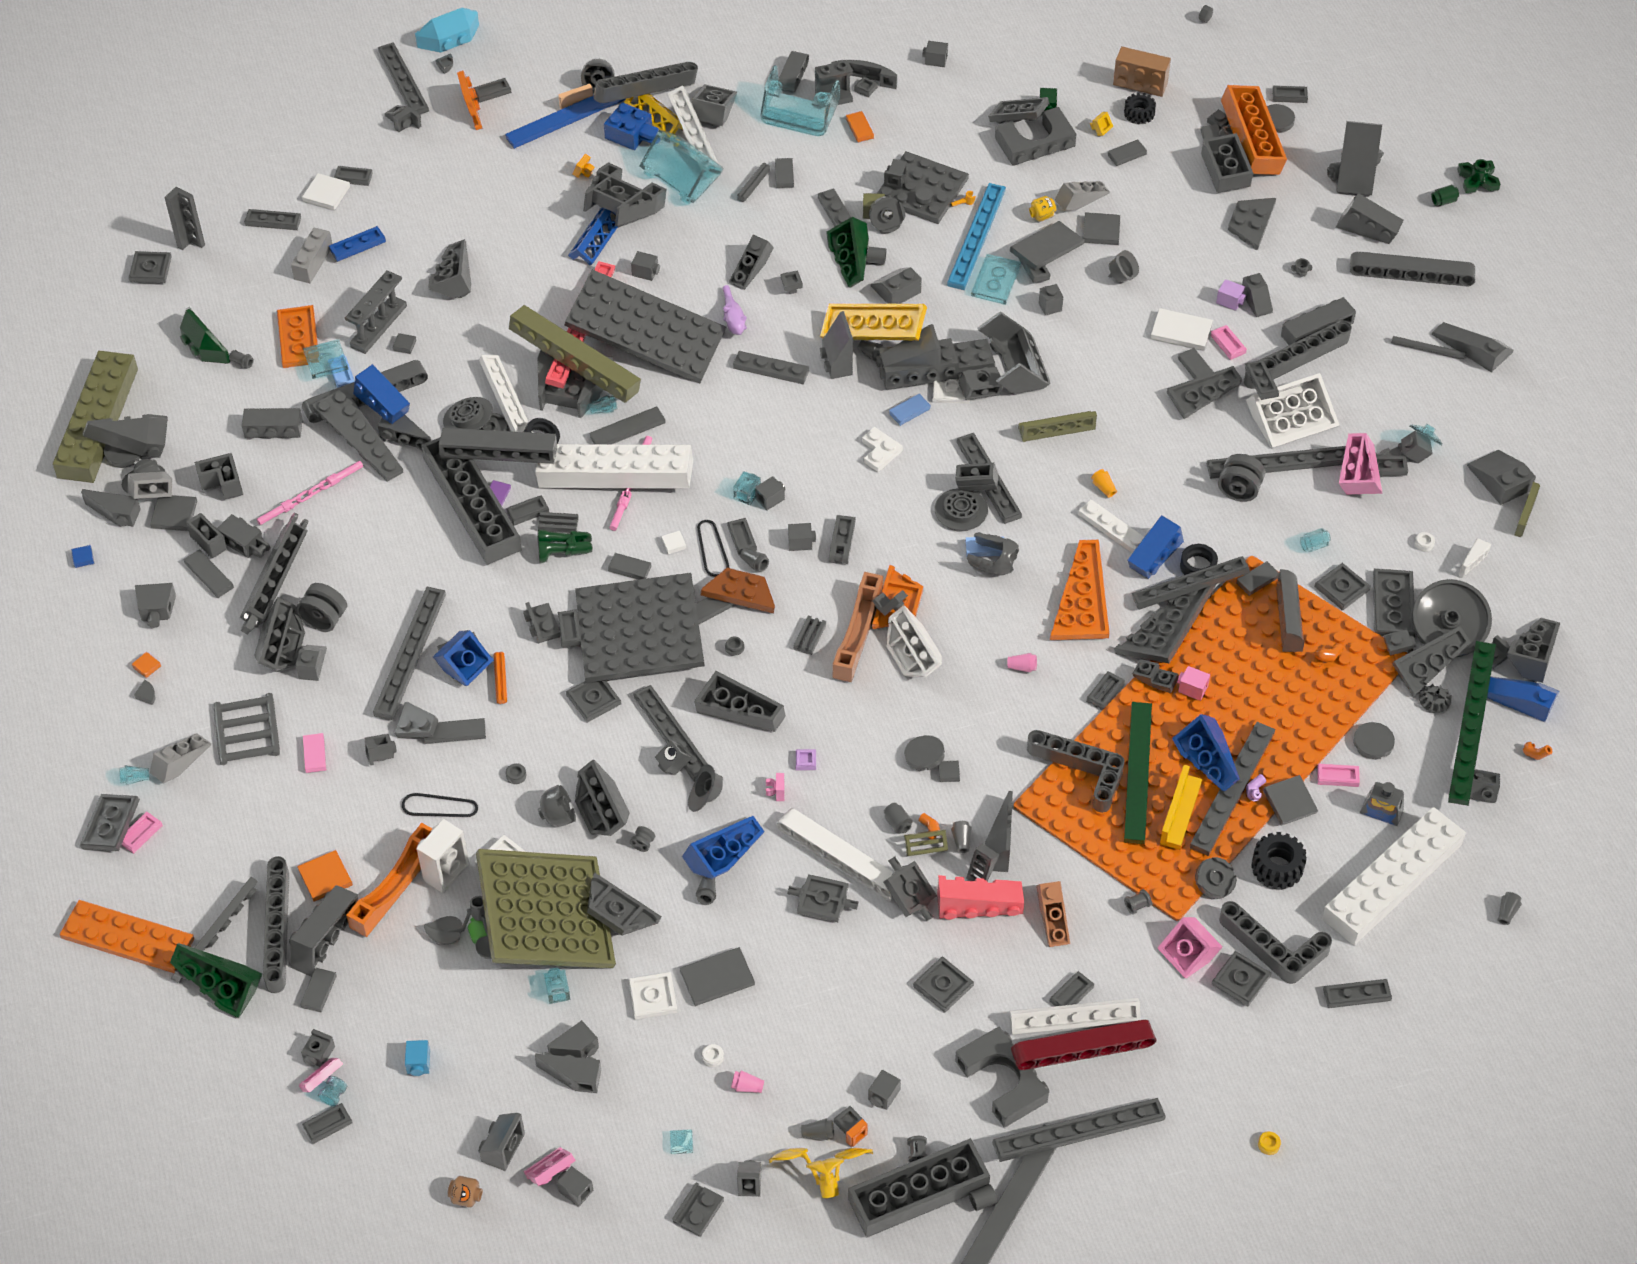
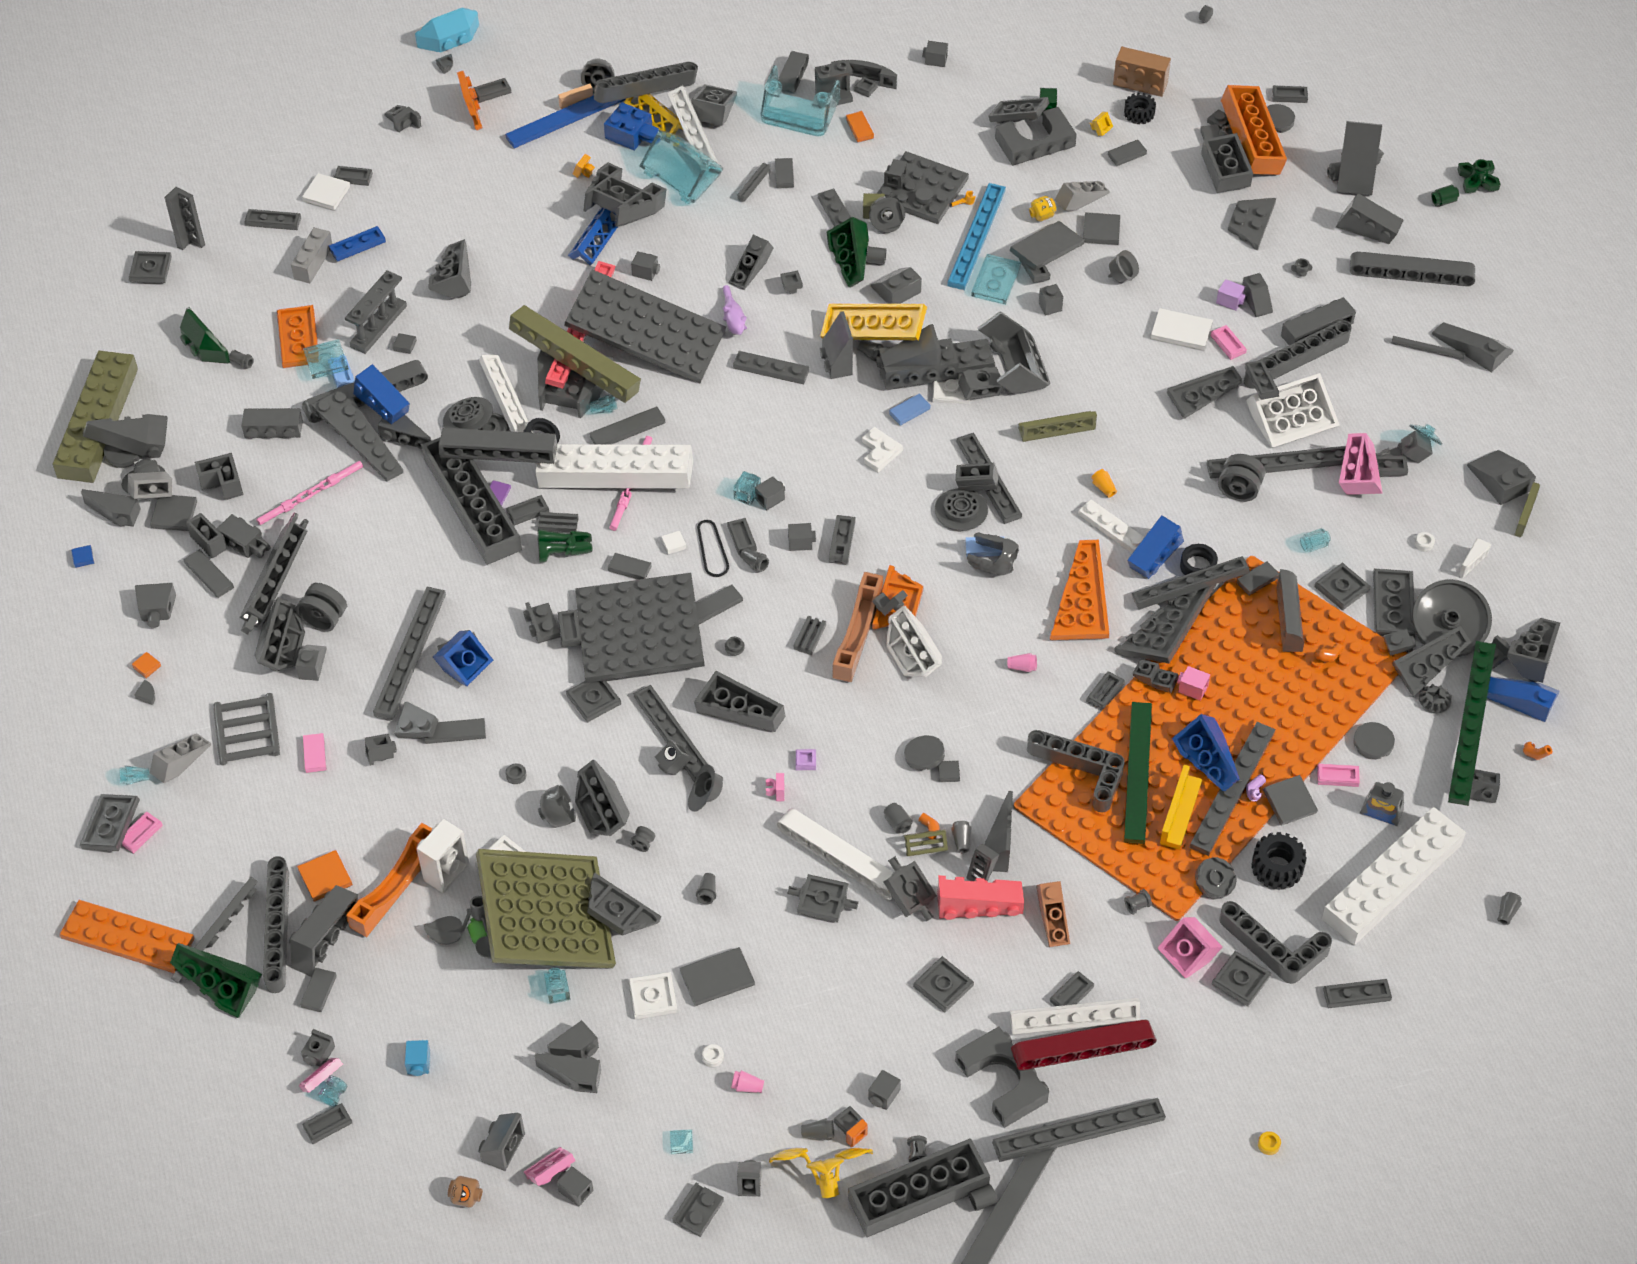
(403, 78): dark grey tile -> none
(439, 814): black piece -> none
(500, 677): orange axle -> none
(722, 849): blue wedge -> none
(740, 589): dark orange wing -> none
(1194, 363): dark grey tile -> none

